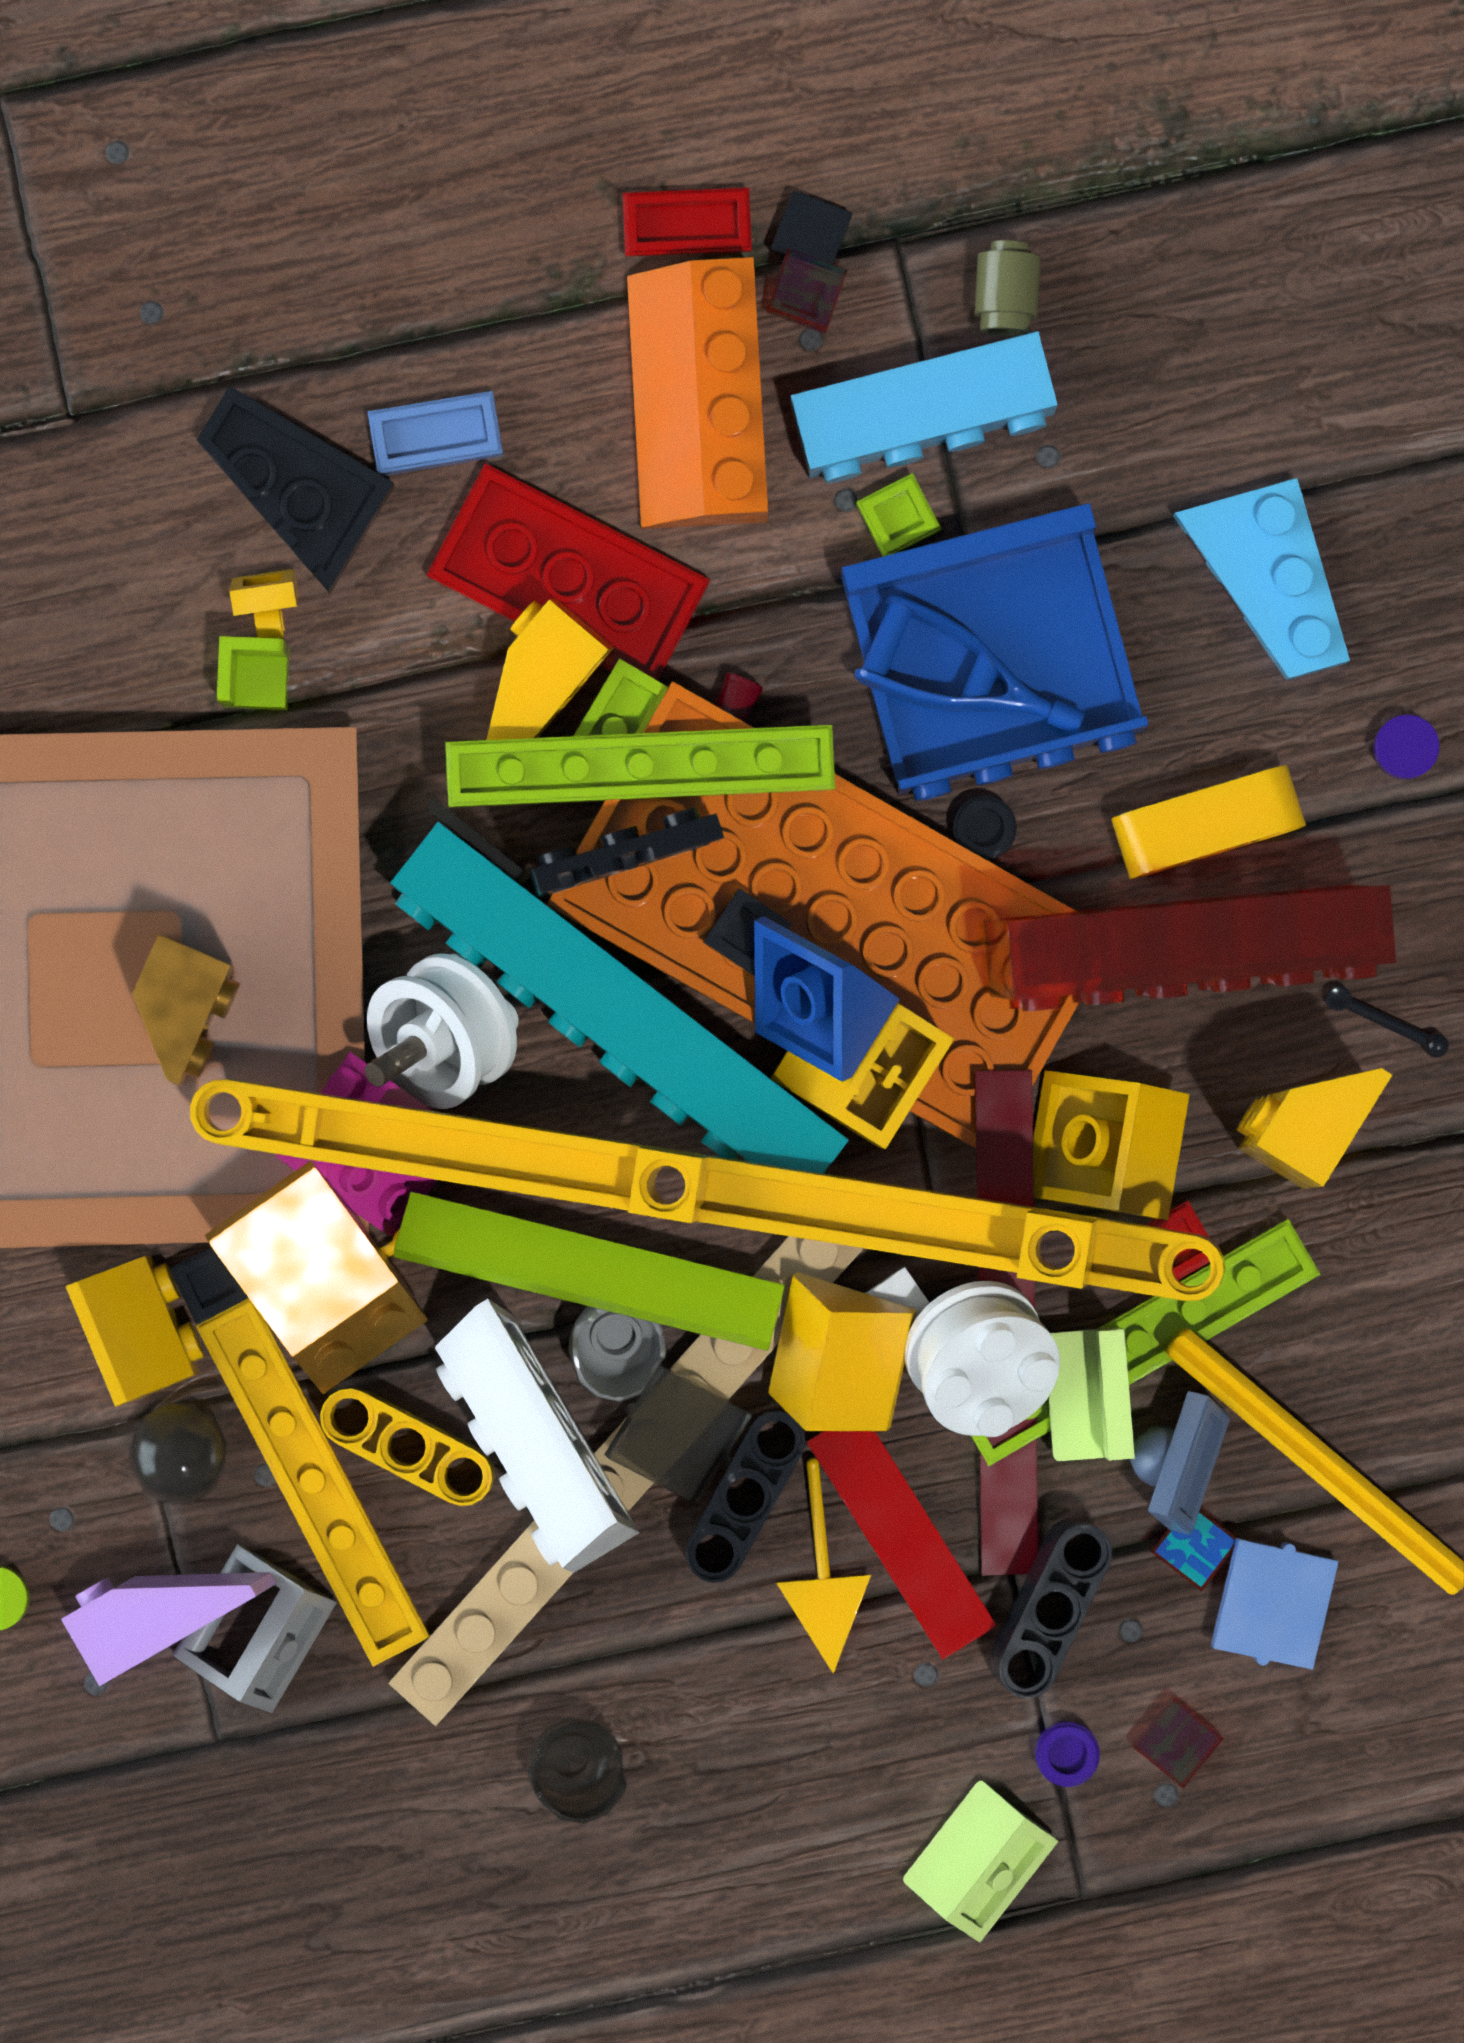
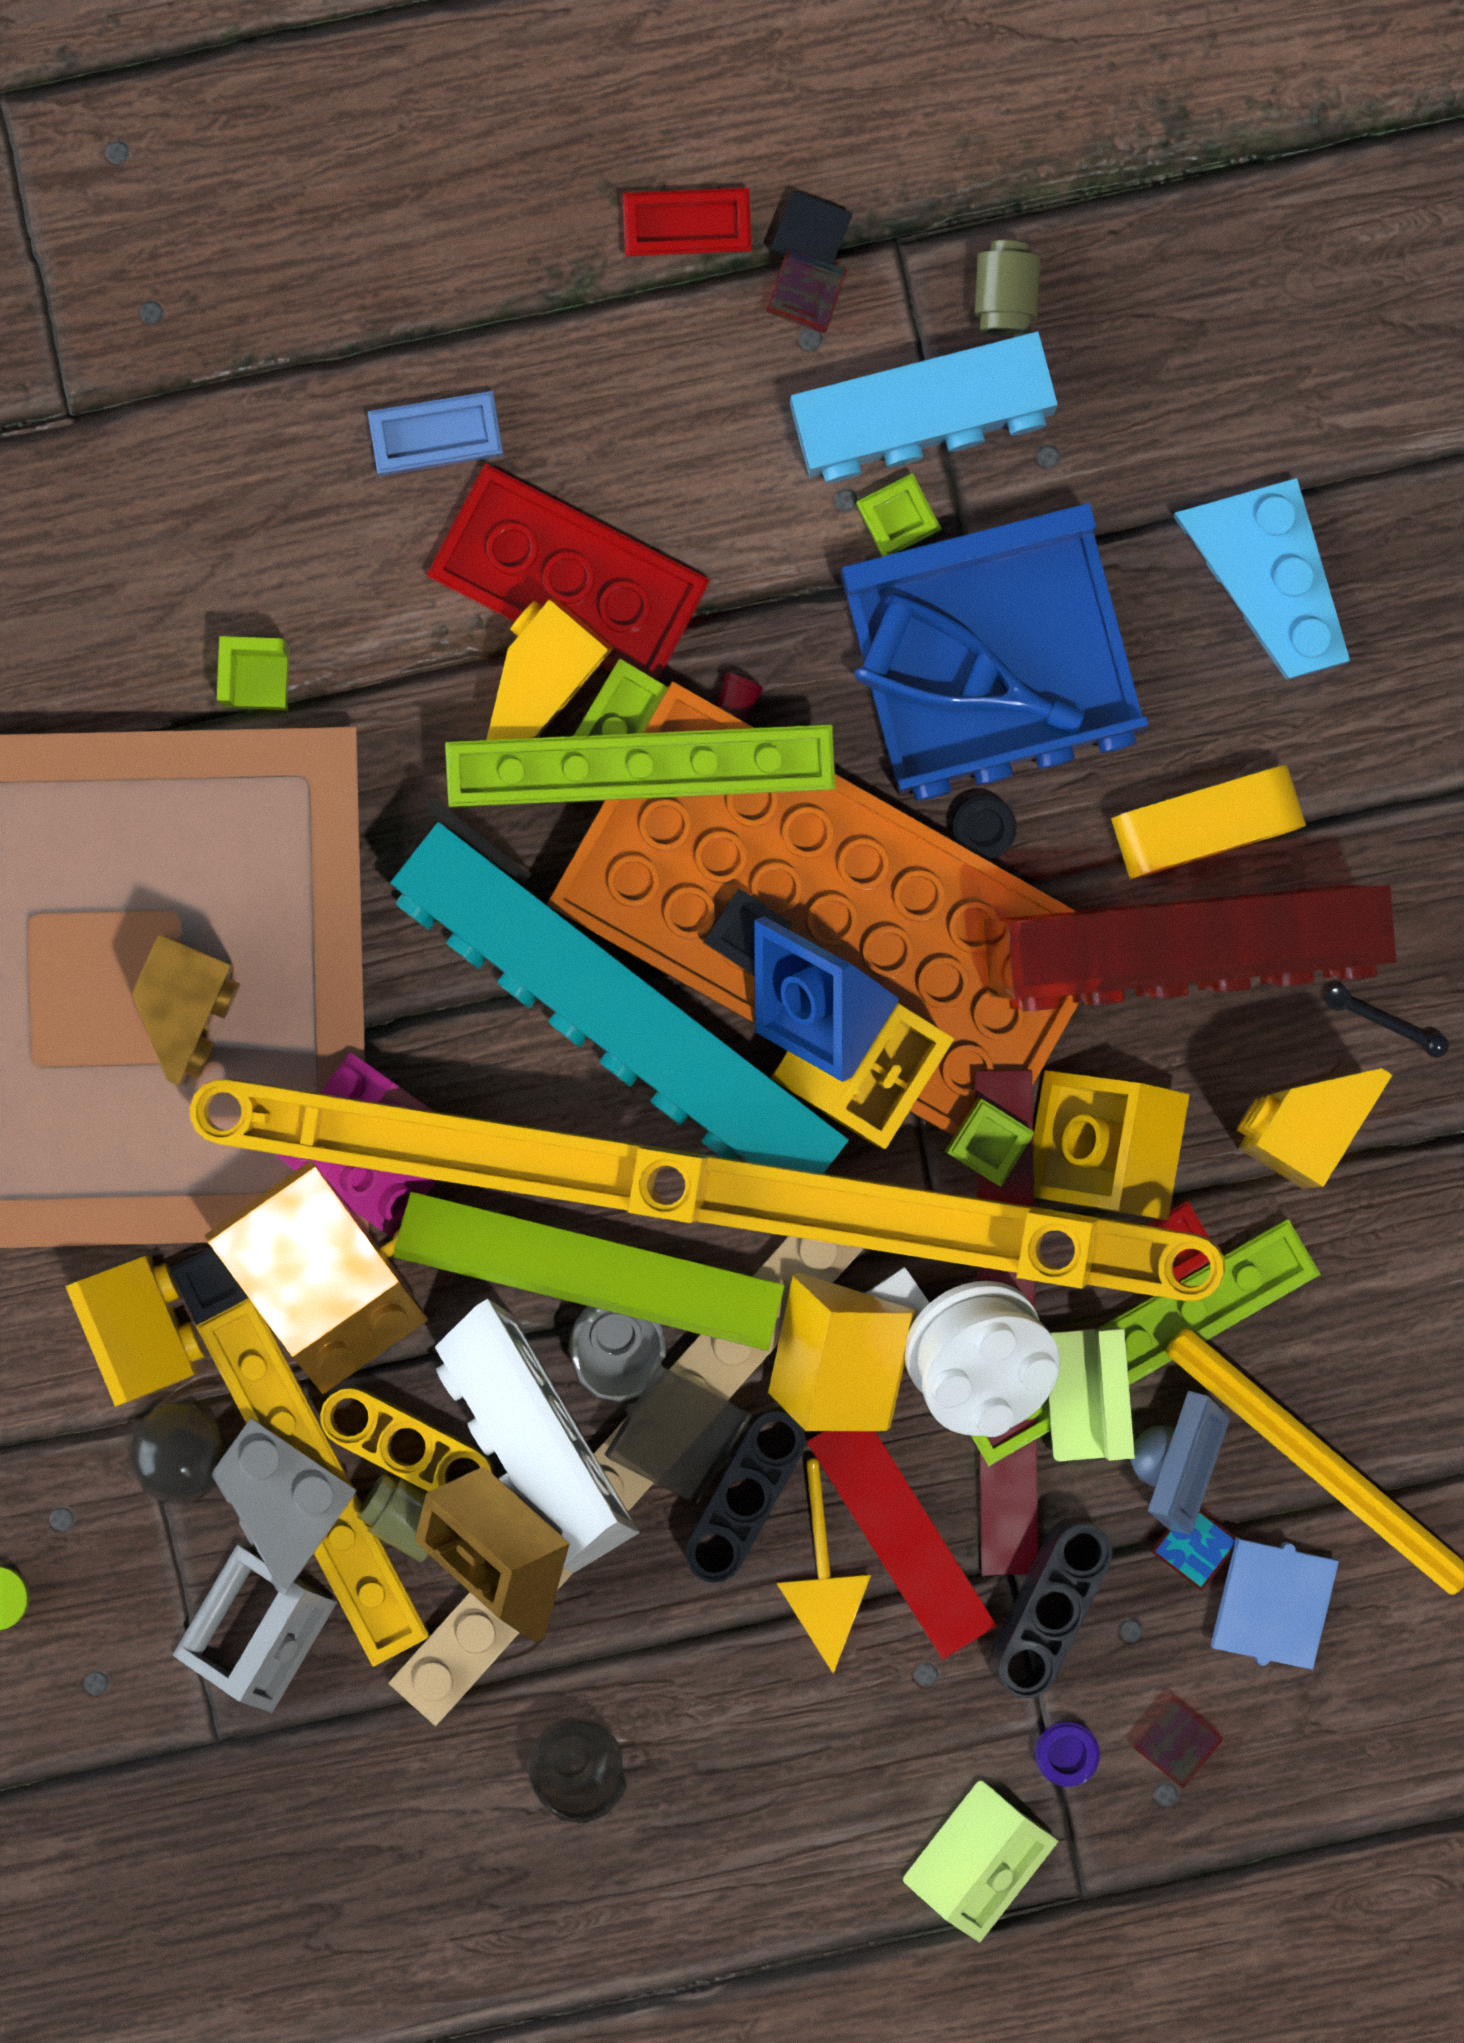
(150, 1613): lavender slope -> none
(265, 597): yellow tile -> none
(281, 1500): none -> light grey wing
(297, 483): black wing -> none
(394, 1514): none -> olive brick
(440, 1031): white wheel -> none
(495, 1549): none -> pearl gold slope
(624, 851): black wing -> none
(698, 394): orange slope -> none
(989, 1142): none -> lime tile
(1406, 747): dark purple tile -> none

